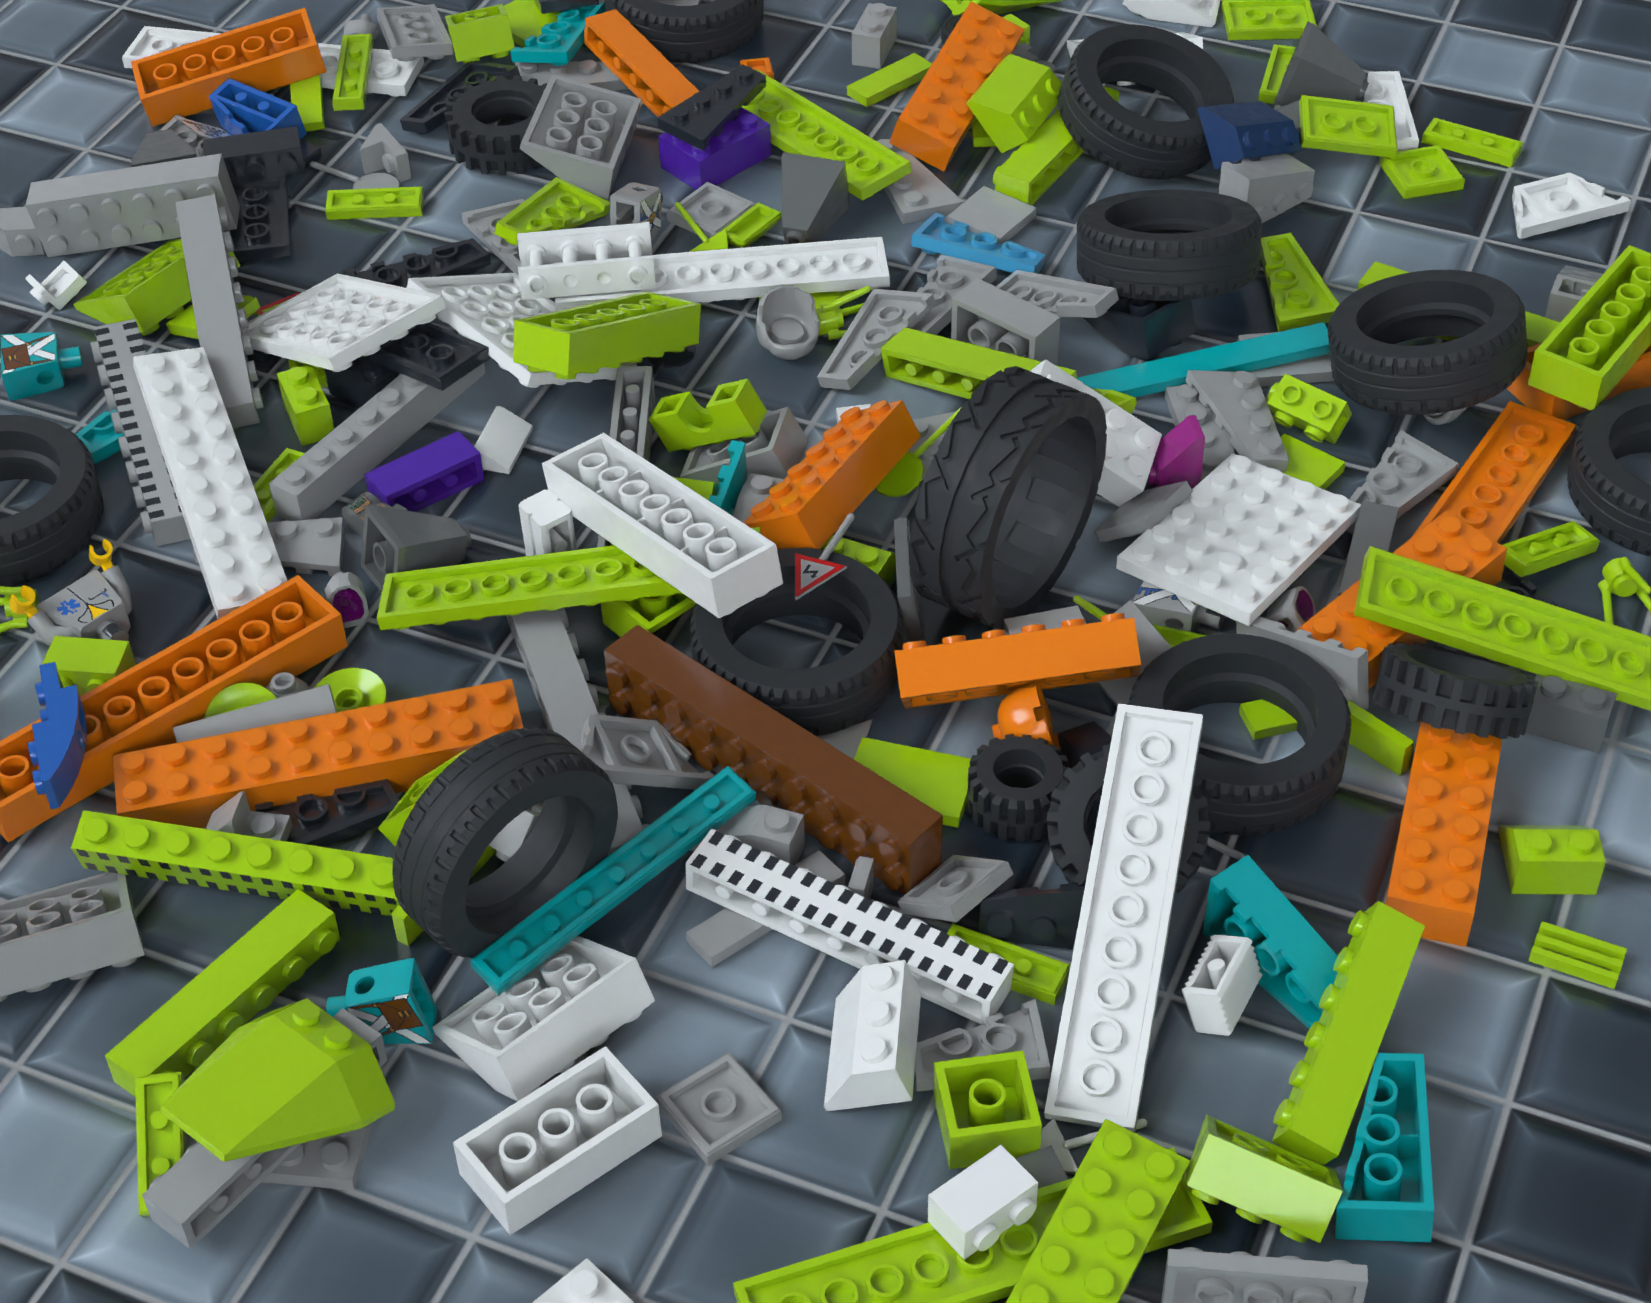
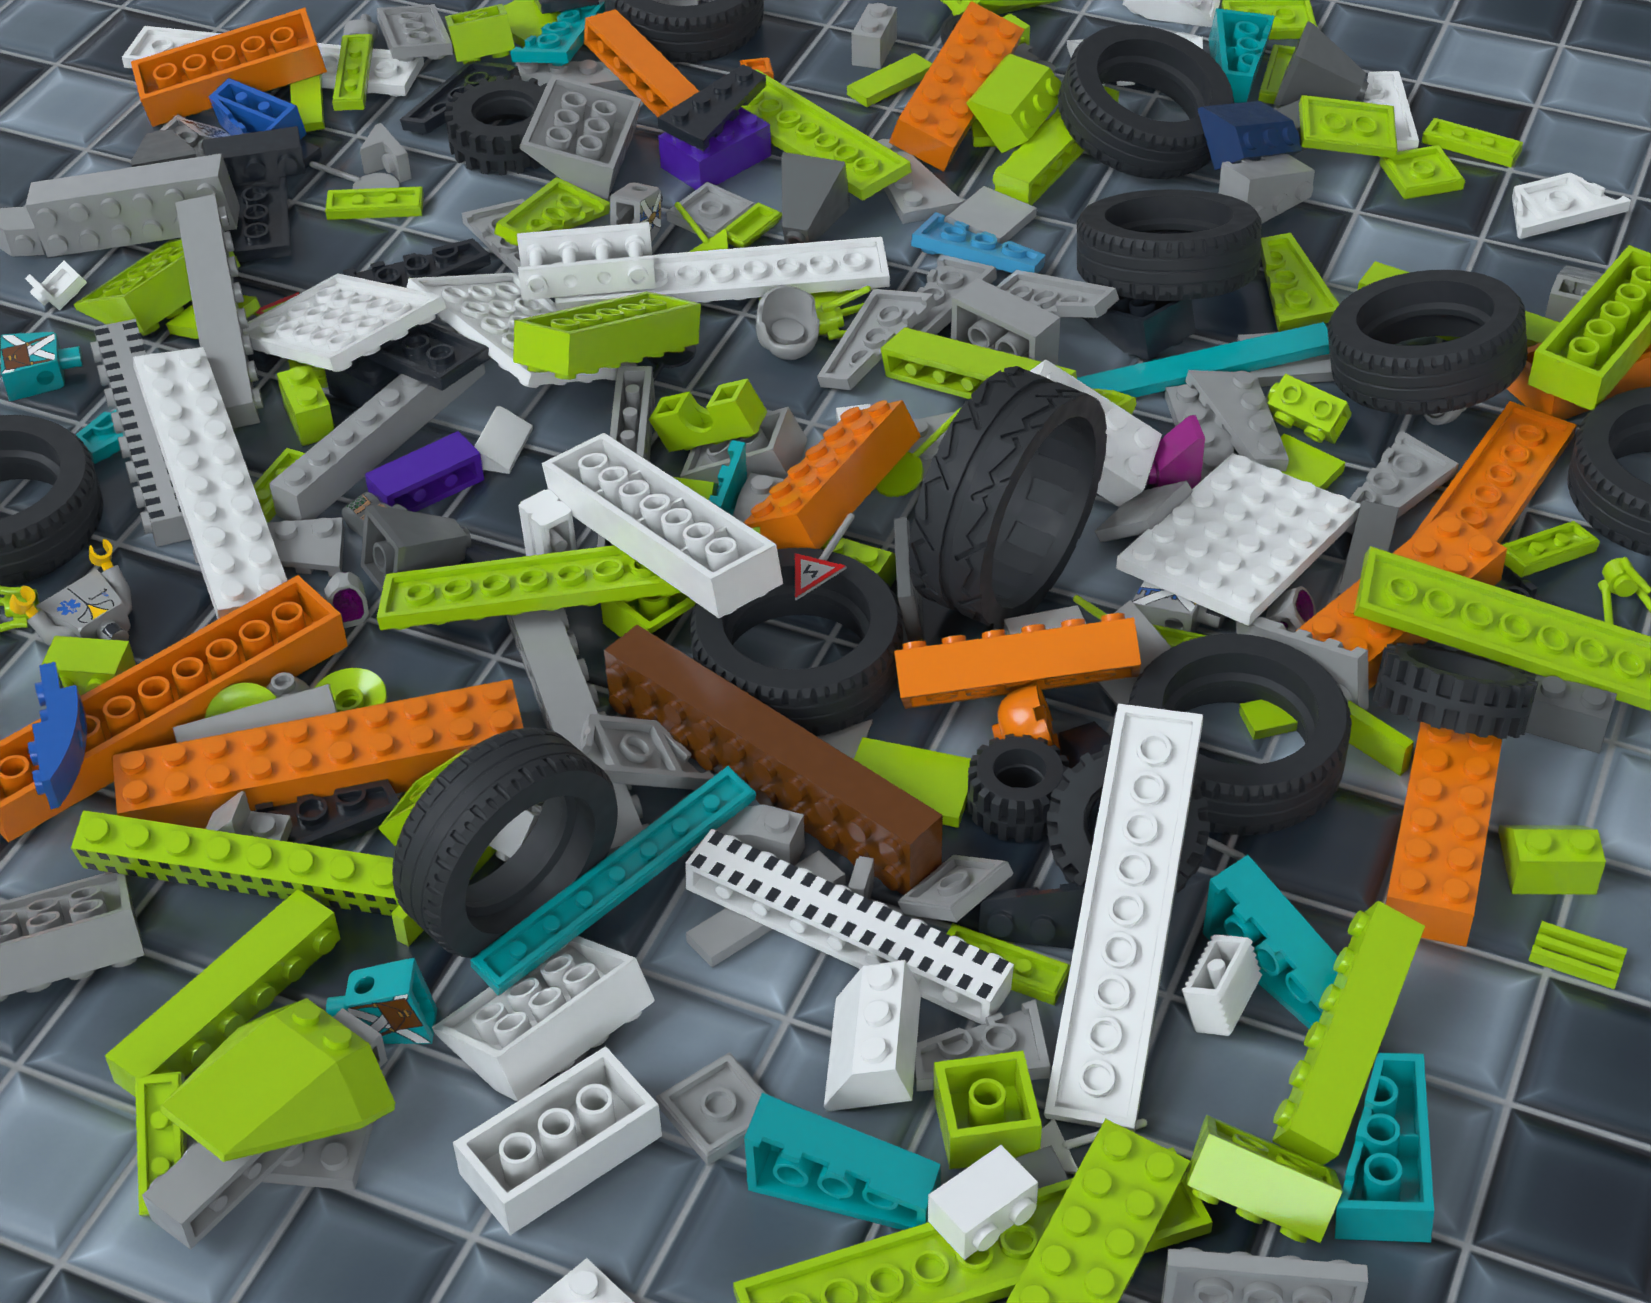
(835, 1167): none -> teal wedge
(1238, 47): none -> teal wedge

